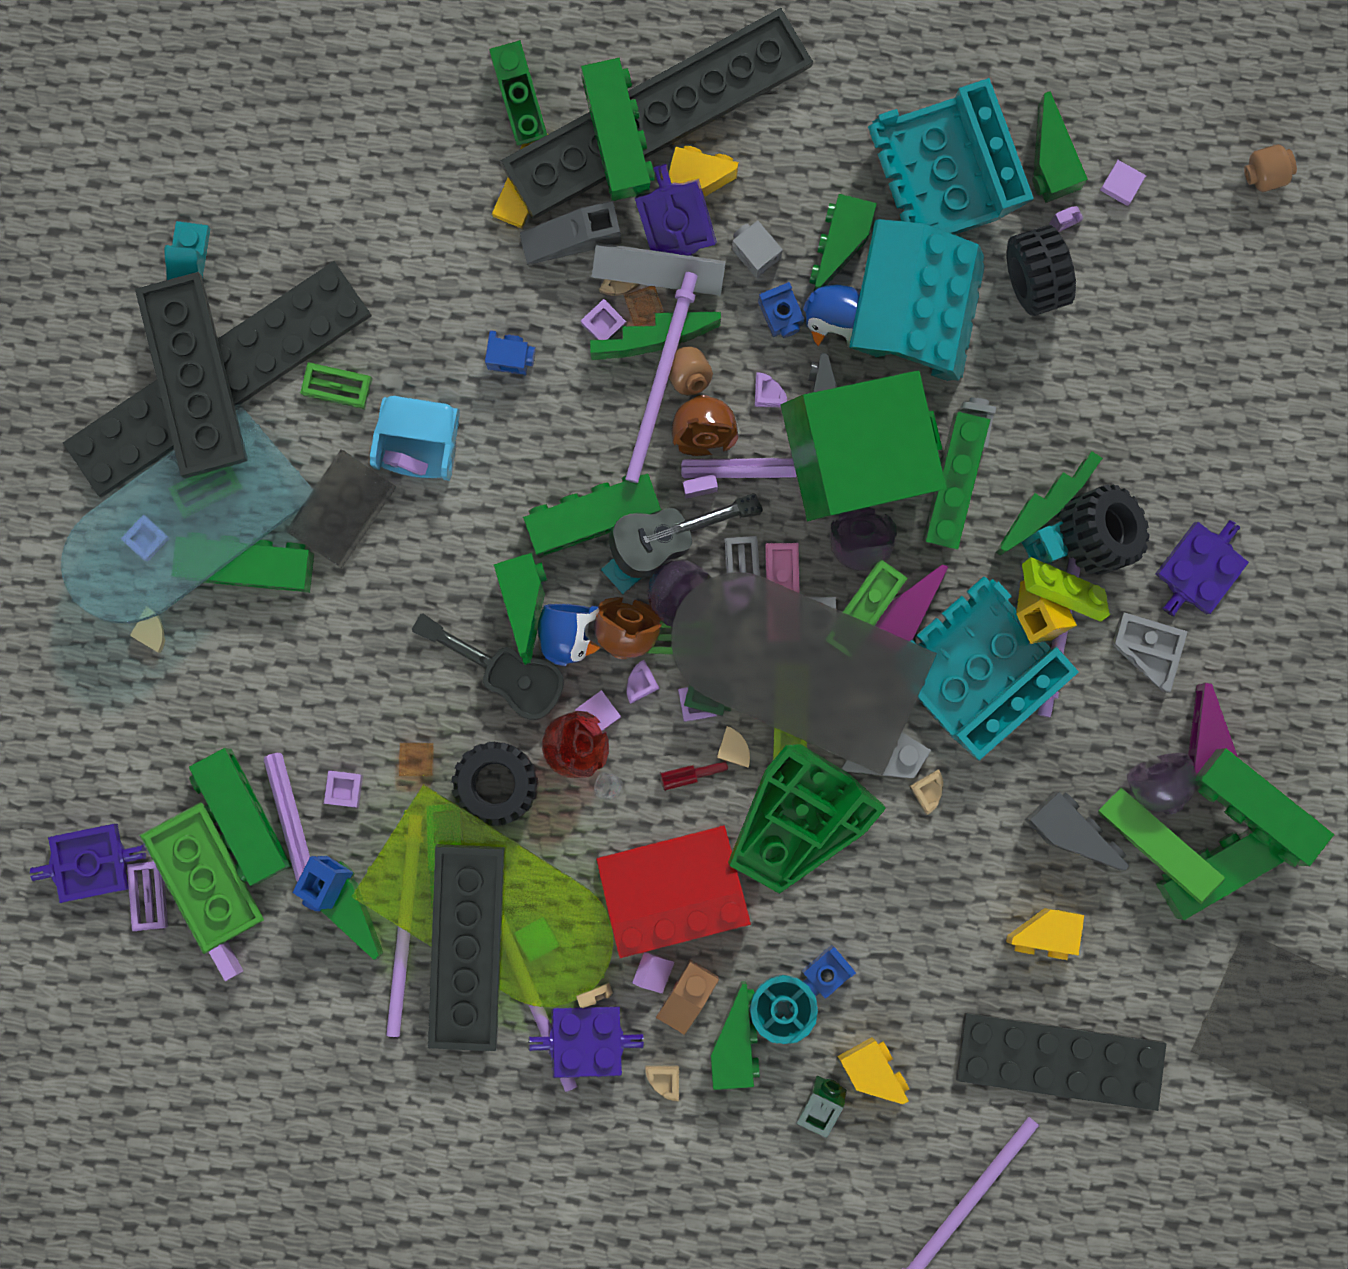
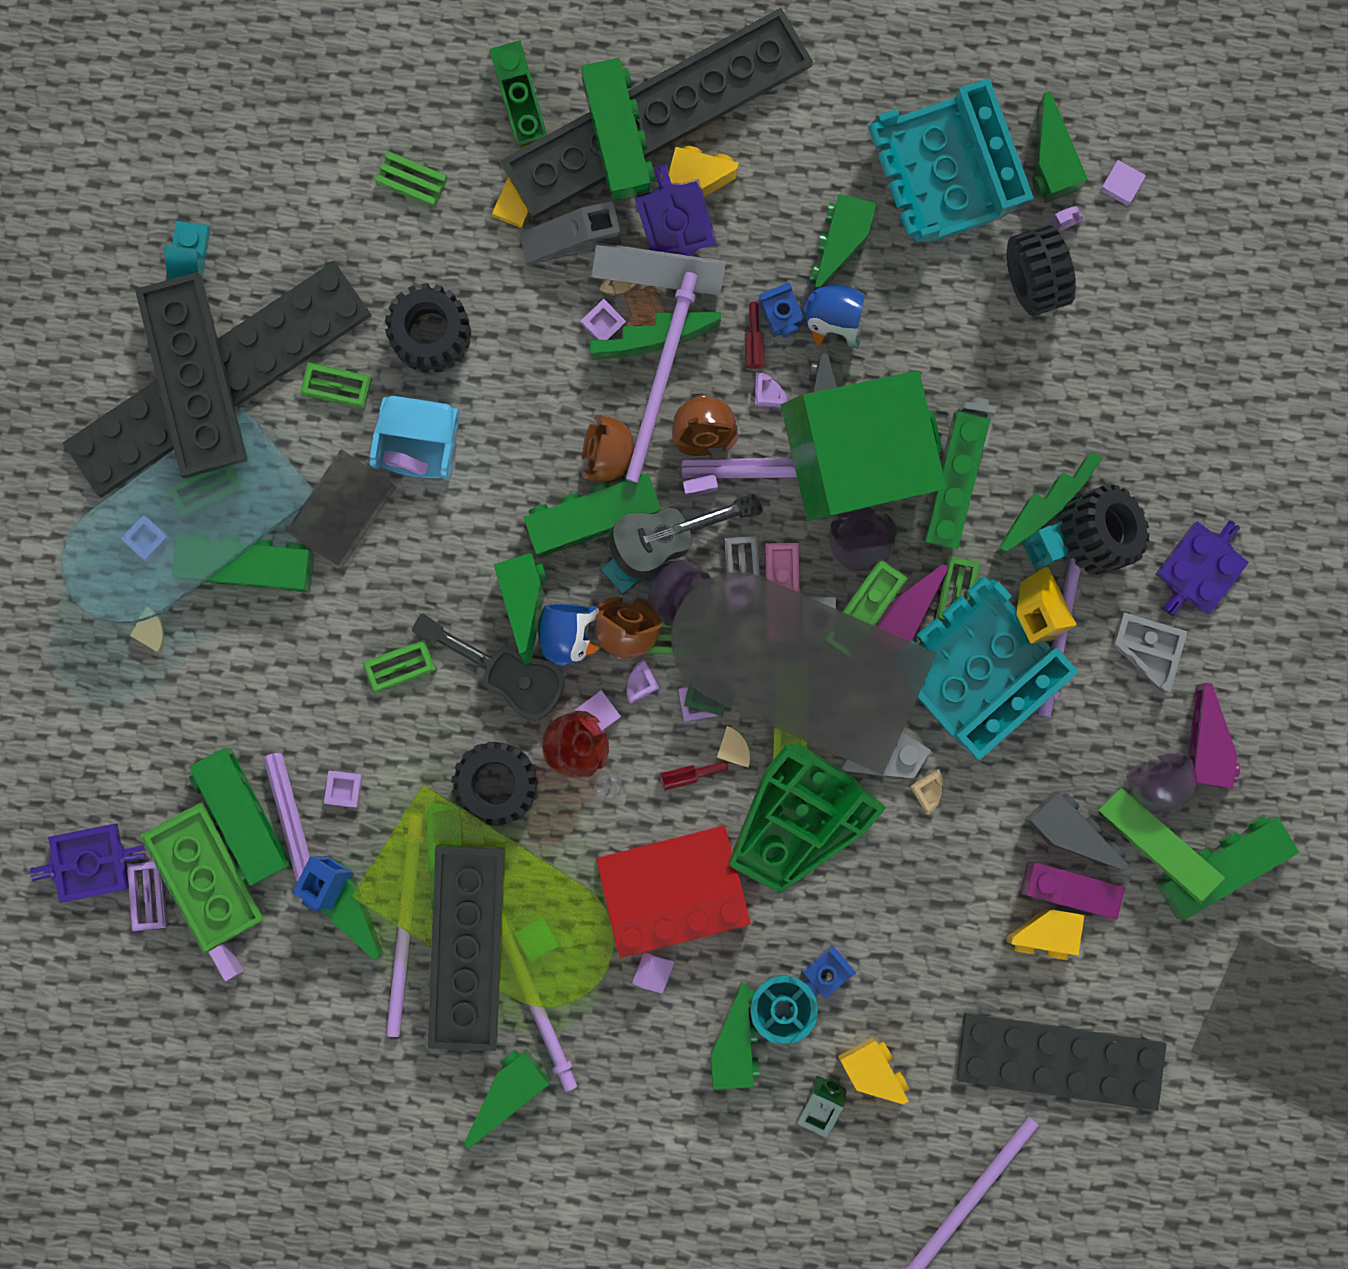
(386, 168): none -> bright green tile
(416, 759): clear orange tile -> none
(423, 302): none -> black tyre
(426, 656): none -> bright green tile
(509, 354): blue brick -> none
(512, 1088): none -> green slope
(586, 1042): dark purple plate -> none
(597, 993): tan tile -> none
(608, 449): none -> dark orange cylinder
(664, 1080): tan tile -> none
(687, 997): medium nougat slope -> none
(690, 371): medium nougat head -> none
(754, 340): none -> dark red axle
(756, 248): light grey brick -> none
(919, 296): teal slope -> none
(963, 563): none -> bright green tile
(1065, 589): lime plate -> none
(1072, 890): none -> magenta slope
(1263, 808): green brick -> none
(1270, 168): medium nougat head -> none

